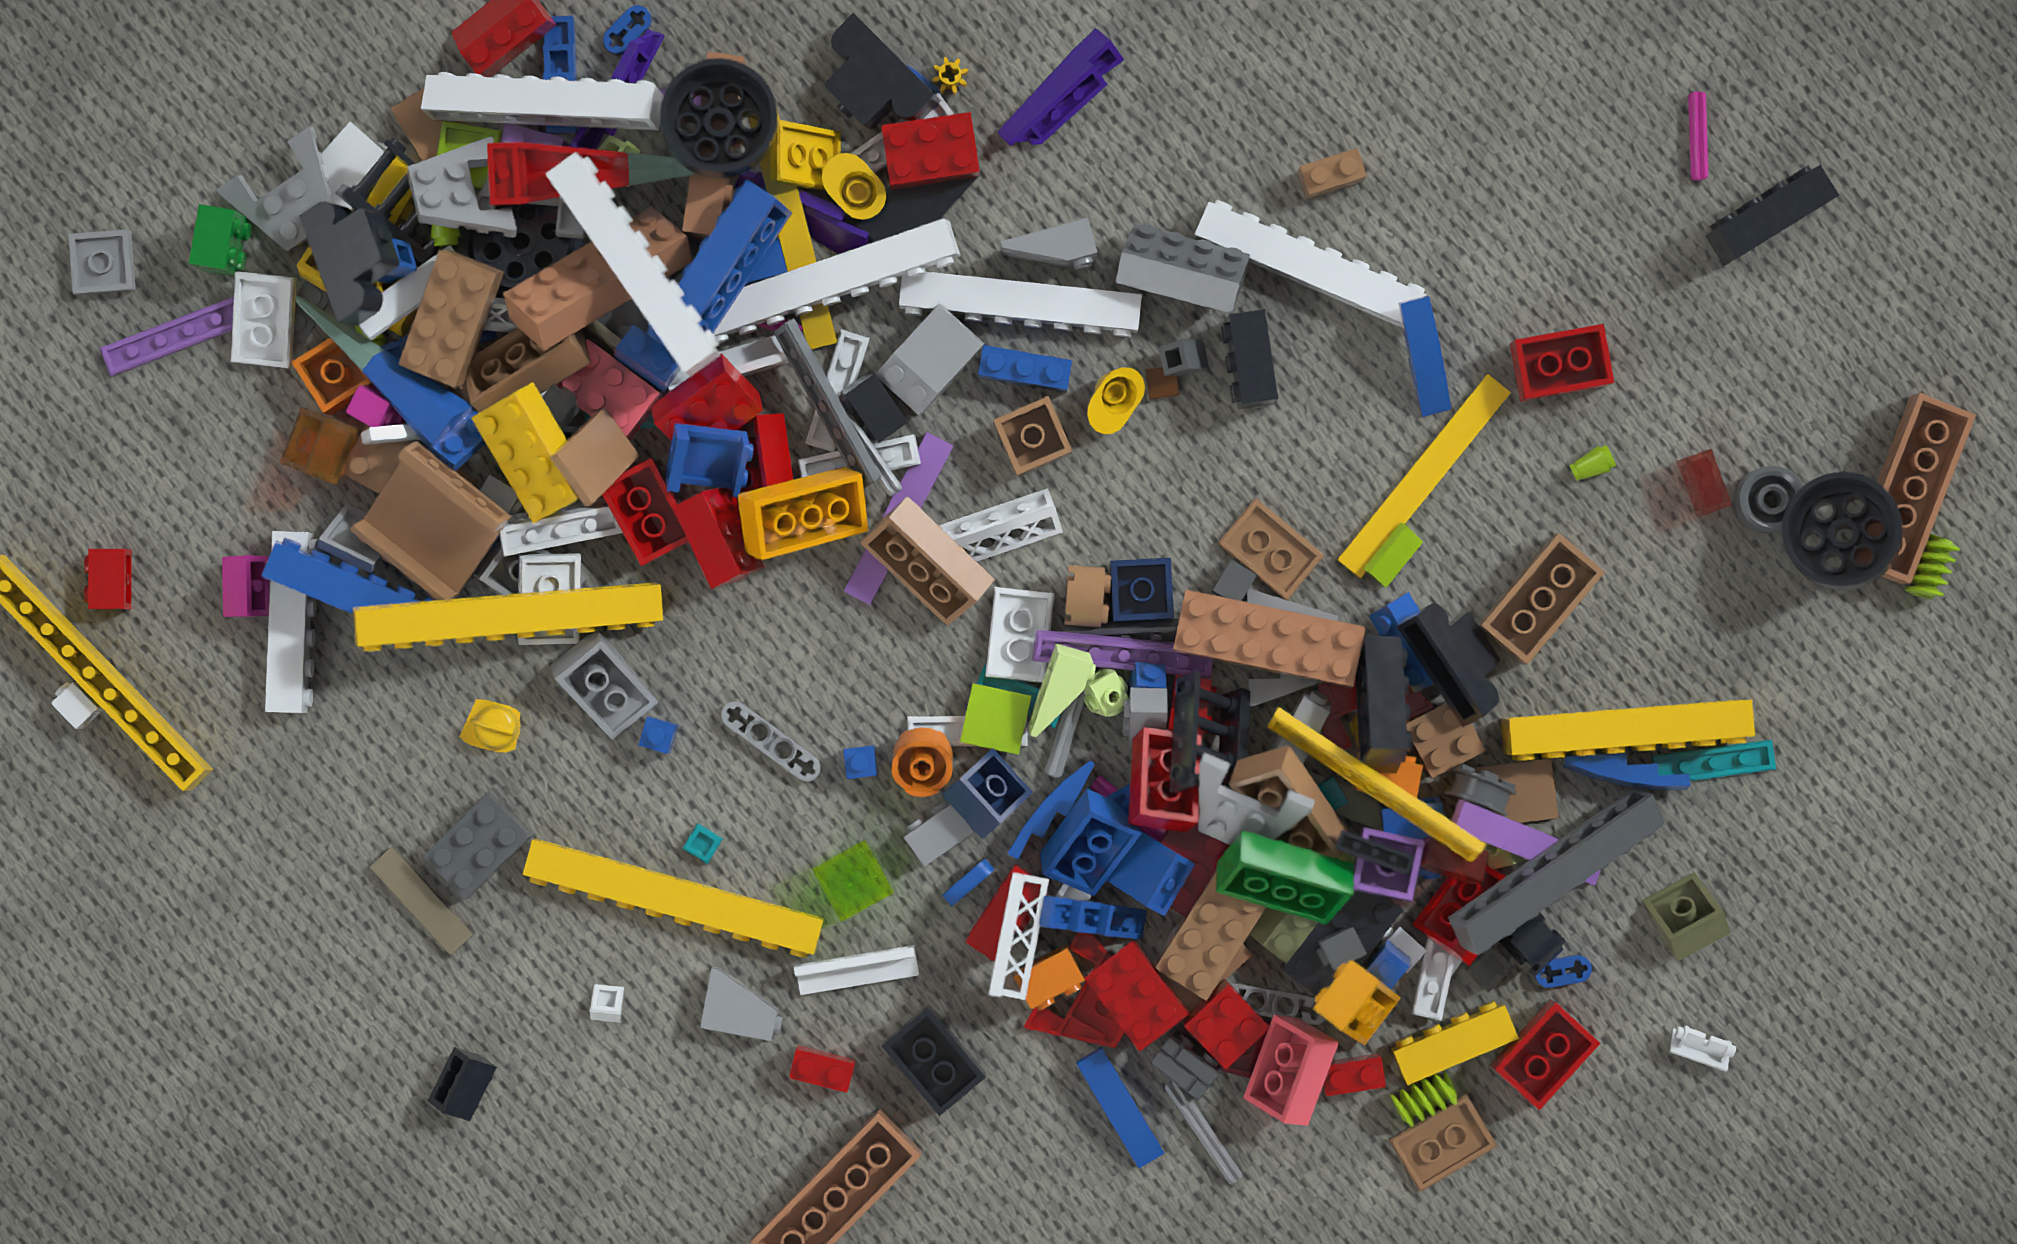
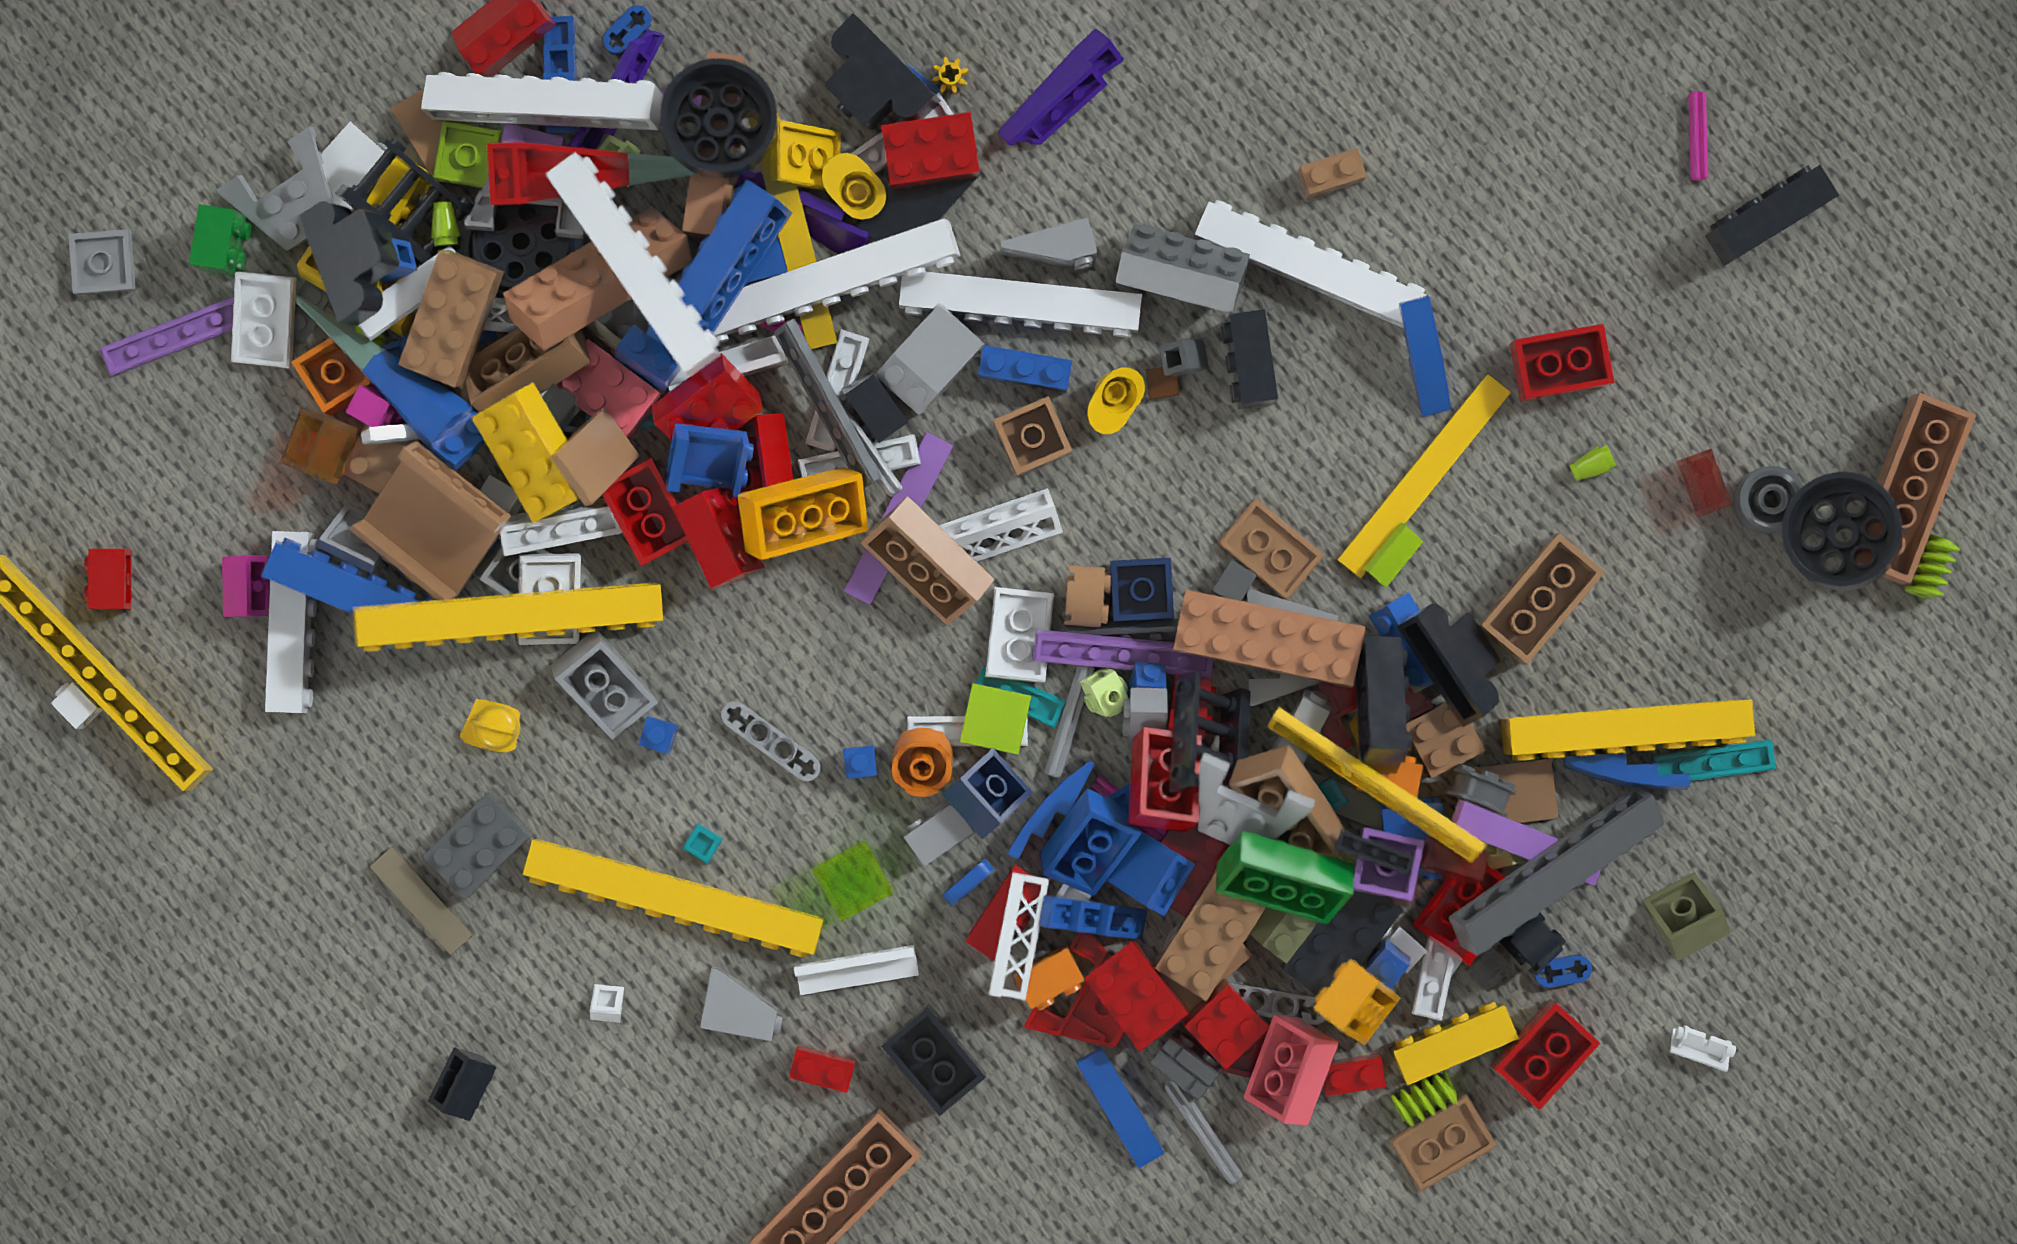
(446, 193): light grey wing -> none
(1061, 685): yellowish green slope -> none
(1340, 947): dark grey brick -> none

